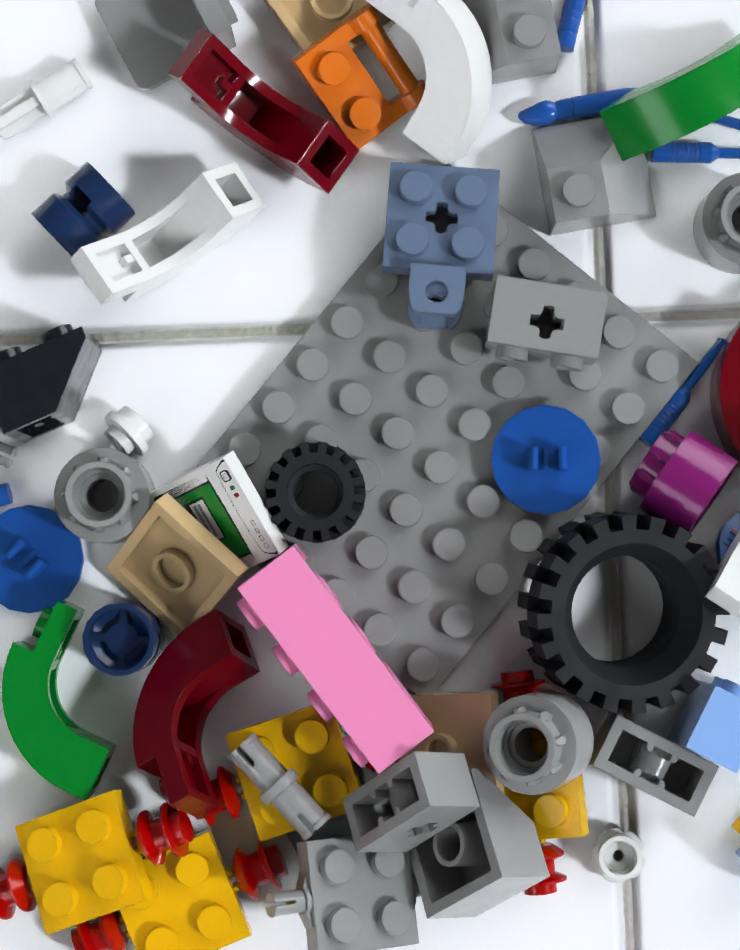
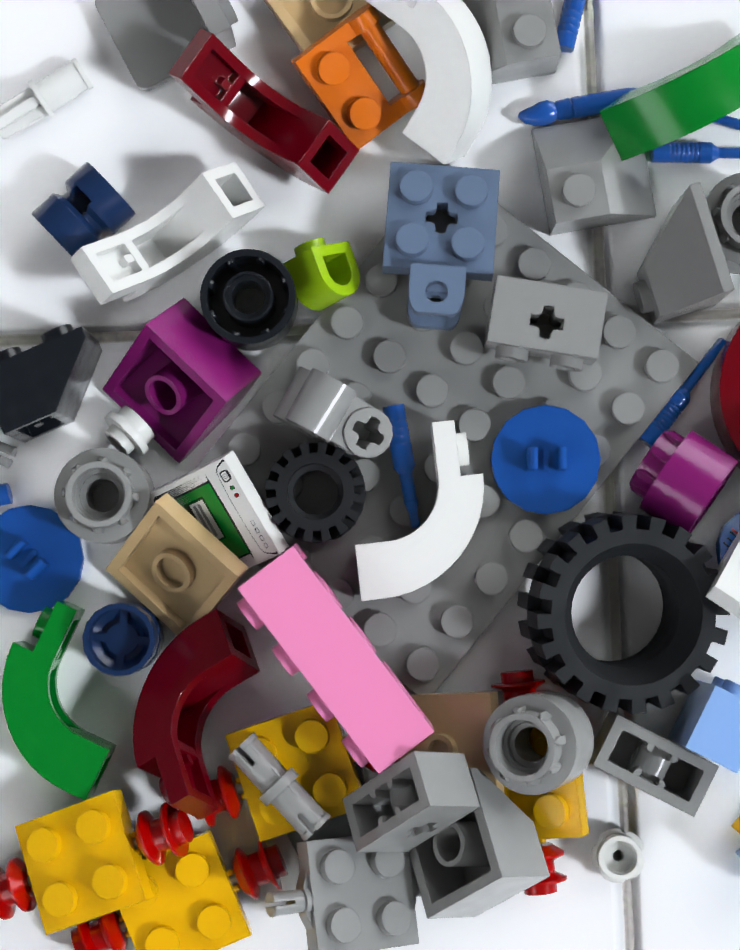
(181, 378): none -> magenta slope
(249, 270): none -> black piece
(323, 273): none -> lime plate
(329, 410): none -> light grey piece
(403, 459): none -> blue piece
(419, 558): none -> white arch
(684, 264): none -> light grey slope

